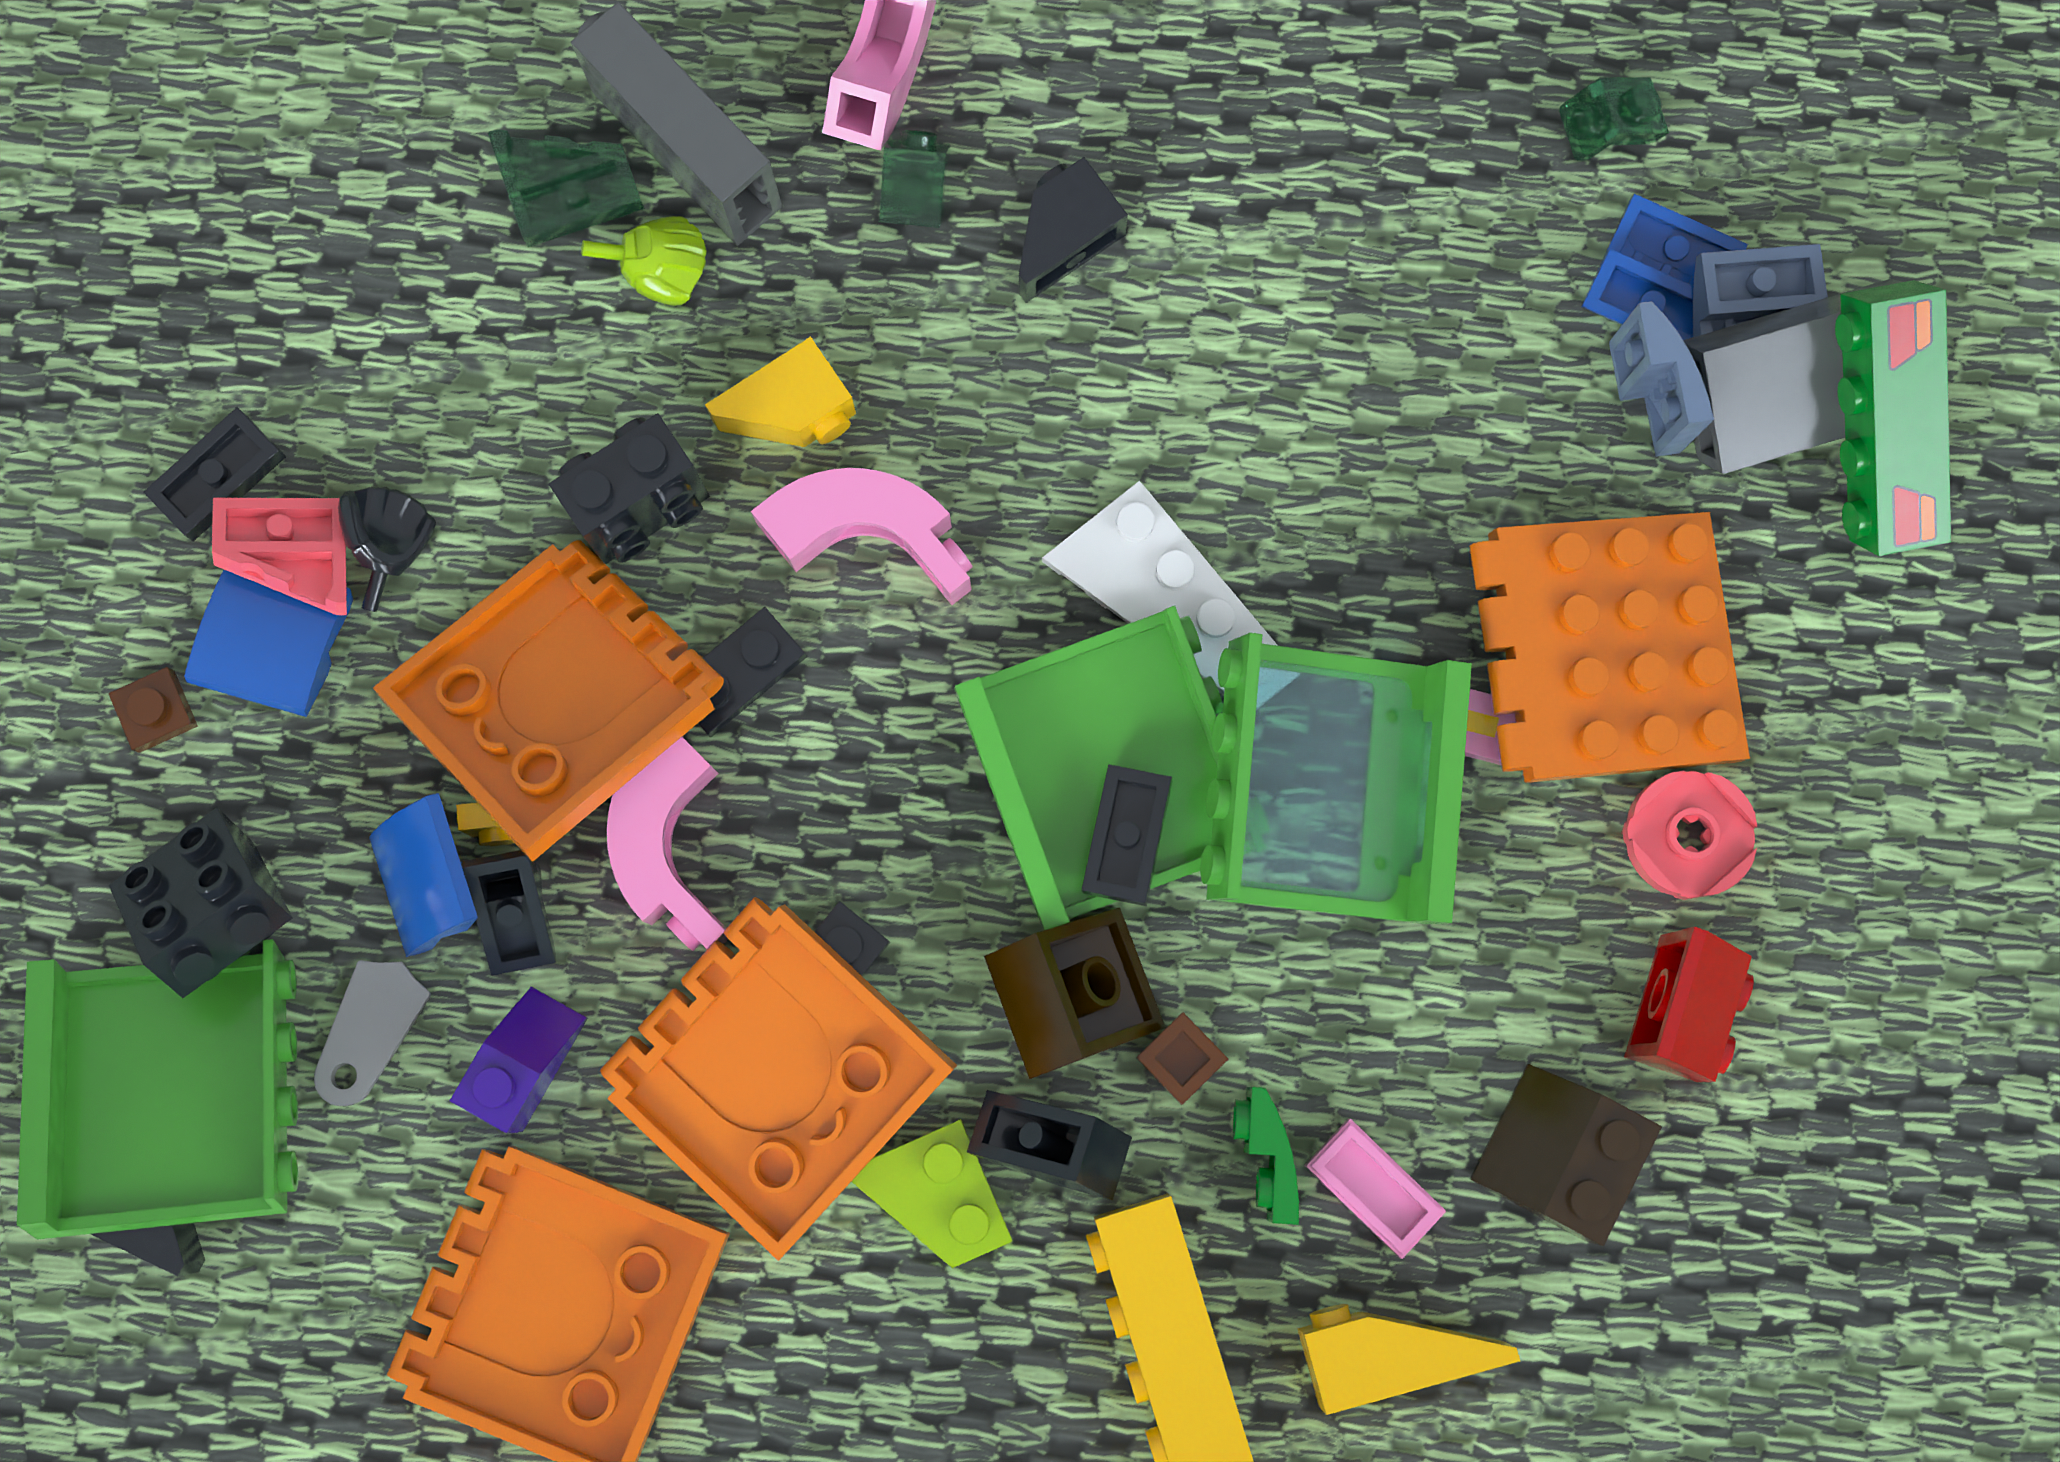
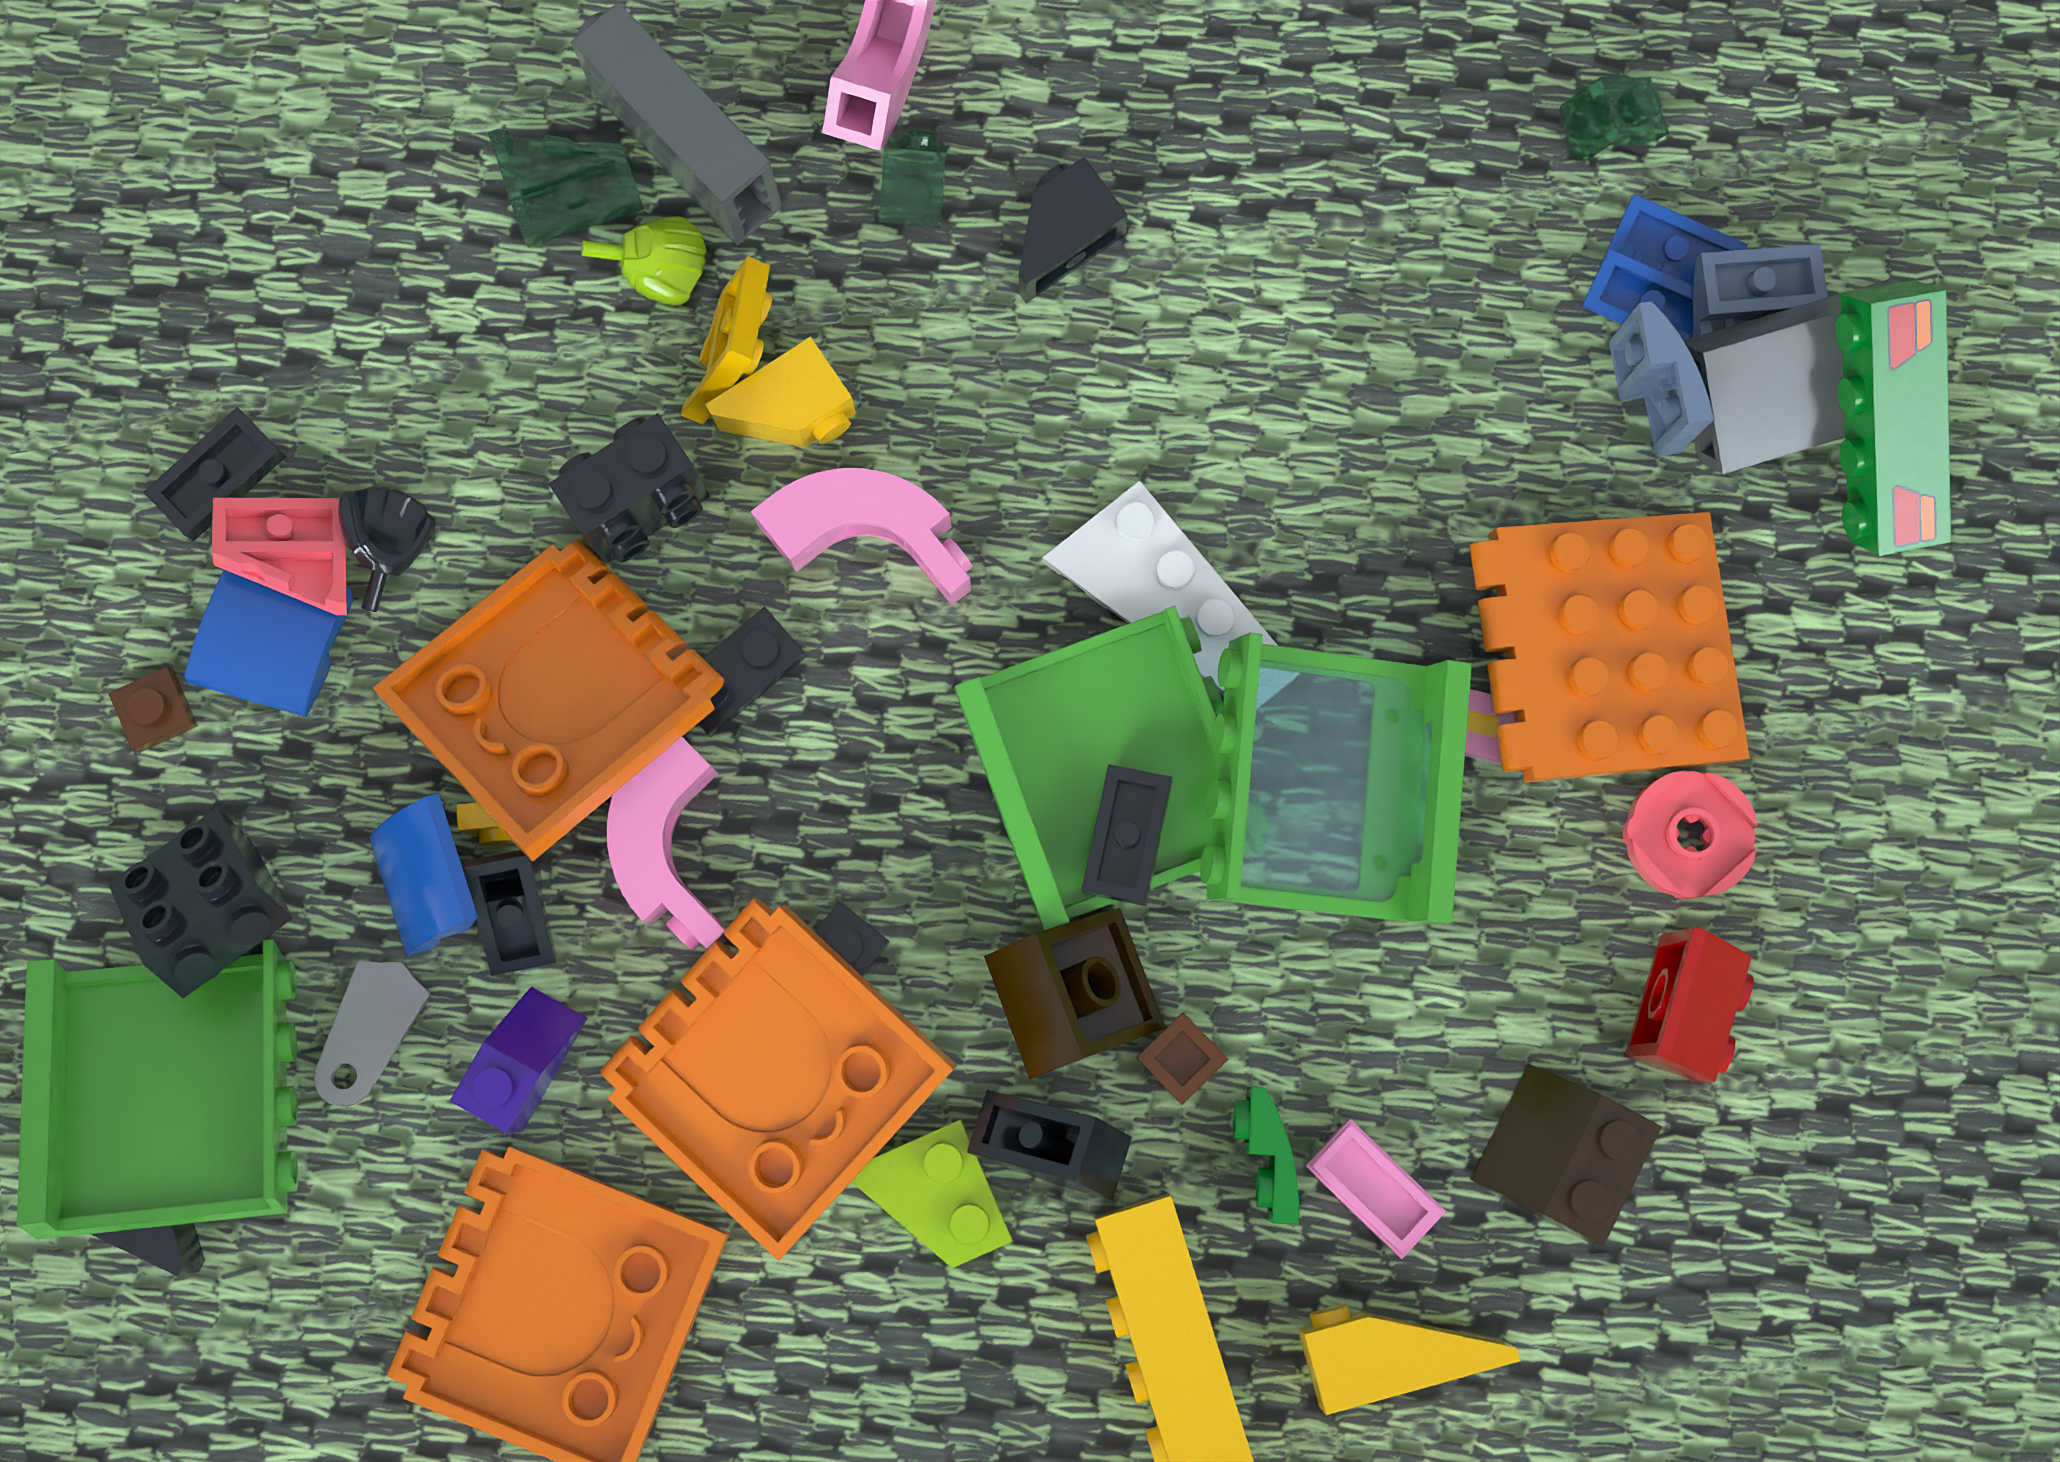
(732, 339): none -> yellow wing

